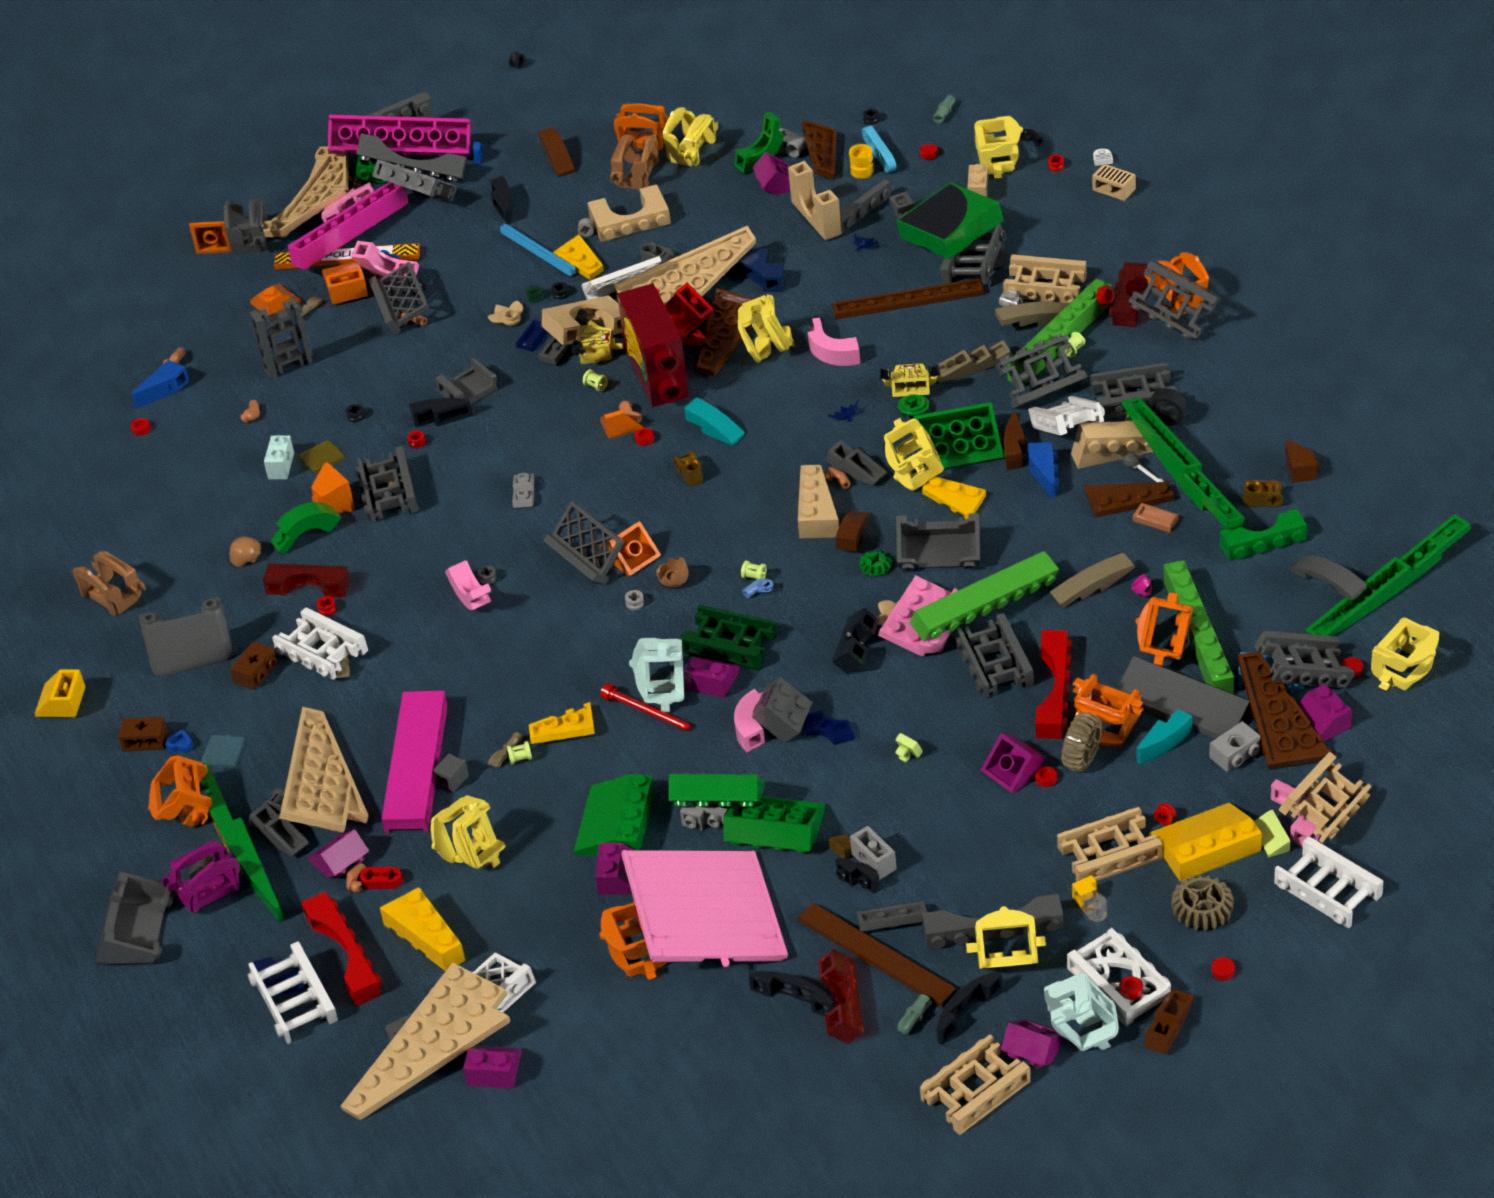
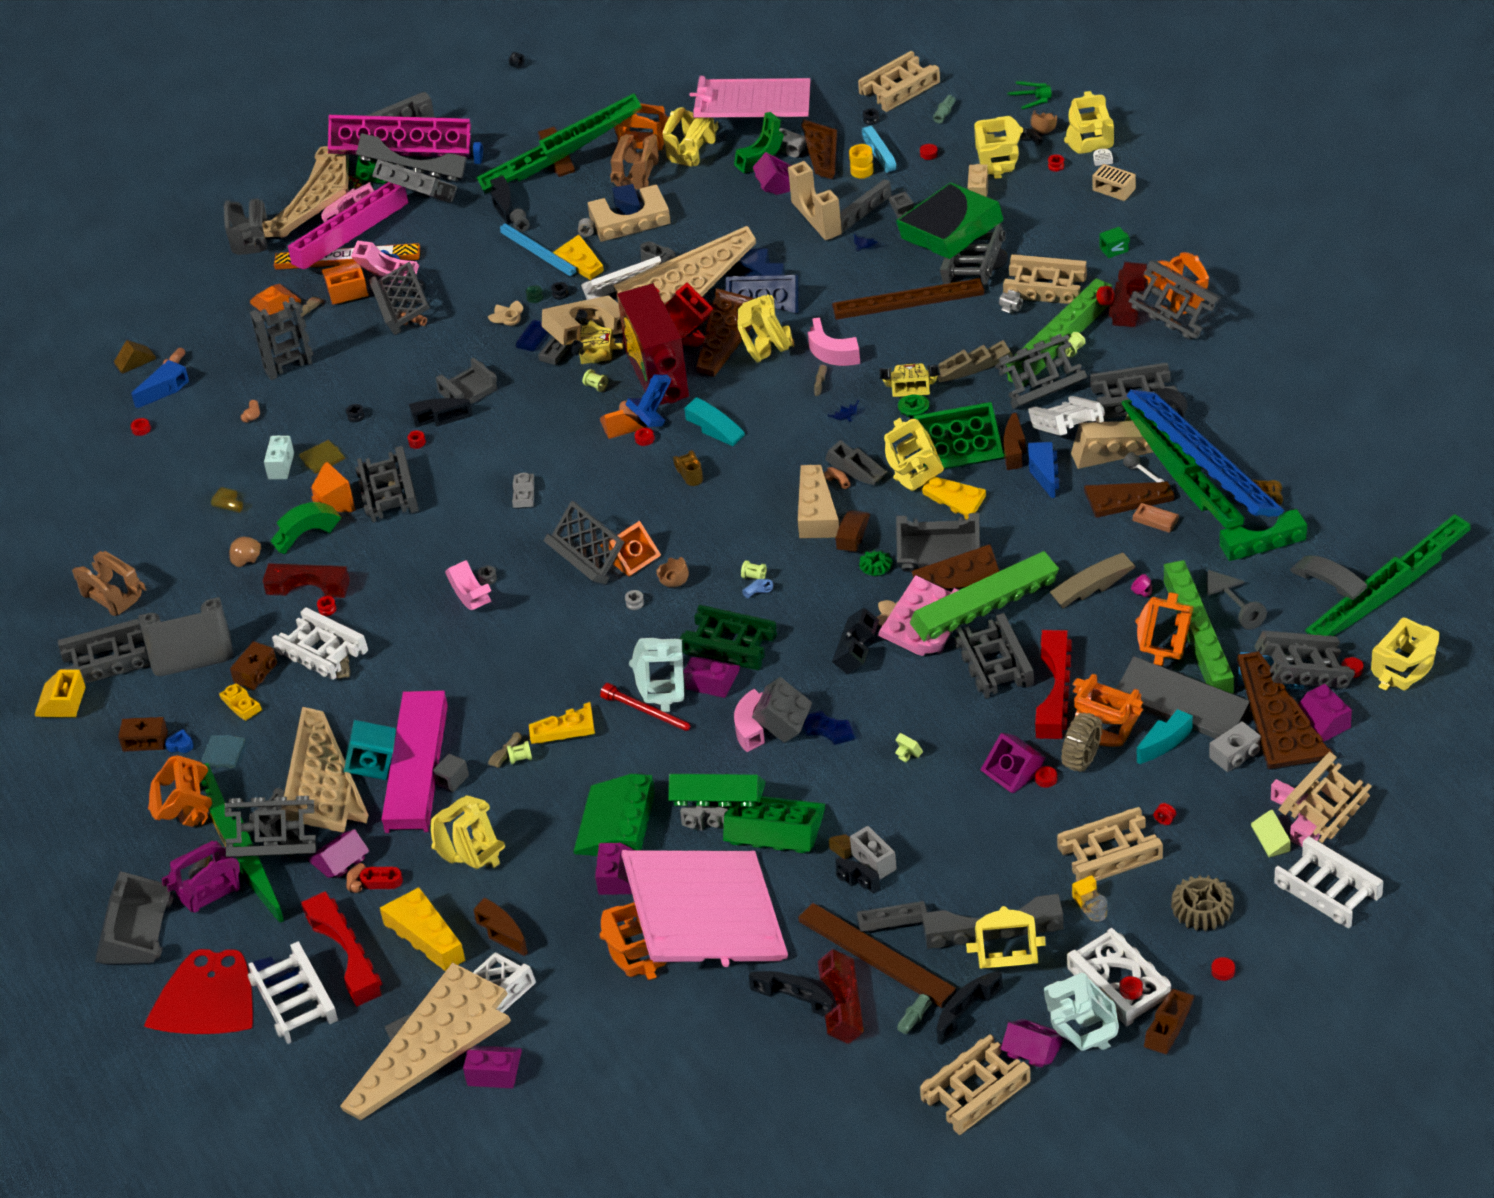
(101, 641): none -> dark grey fence
(132, 356): none -> pearl gold slope
(203, 1003): none -> red piece
(210, 237): orange slope -> none
(227, 500): none -> clear yellow piece
(240, 702): none -> yellow slope
(270, 843): none -> dark grey fence
(370, 750): none -> teal slope
(500, 926): none -> reddish brown slope
(518, 216): none -> dark grey bush
(562, 143): none -> green slope
(627, 199): none -> dark blue slope
(646, 406): none -> blue bracket
(752, 97): none -> bright pink door
(782, 288): none -> dark blue wing
(820, 377): none -> dark tan piece
(903, 90): none -> tan fence
(961, 569): none -> reddish brown wing
(1029, 313): dark tan slope -> none
(1043, 92): none -> green plant
(1043, 123): none -> medium nougat hair
(1096, 122): none -> light yellow animal
(1114, 242): none -> green brick
(1205, 454): none -> blue plate
(1208, 840): yellow slope -> none
(1251, 614): none -> dark grey piece
(1301, 462): reddish brown slope -> none

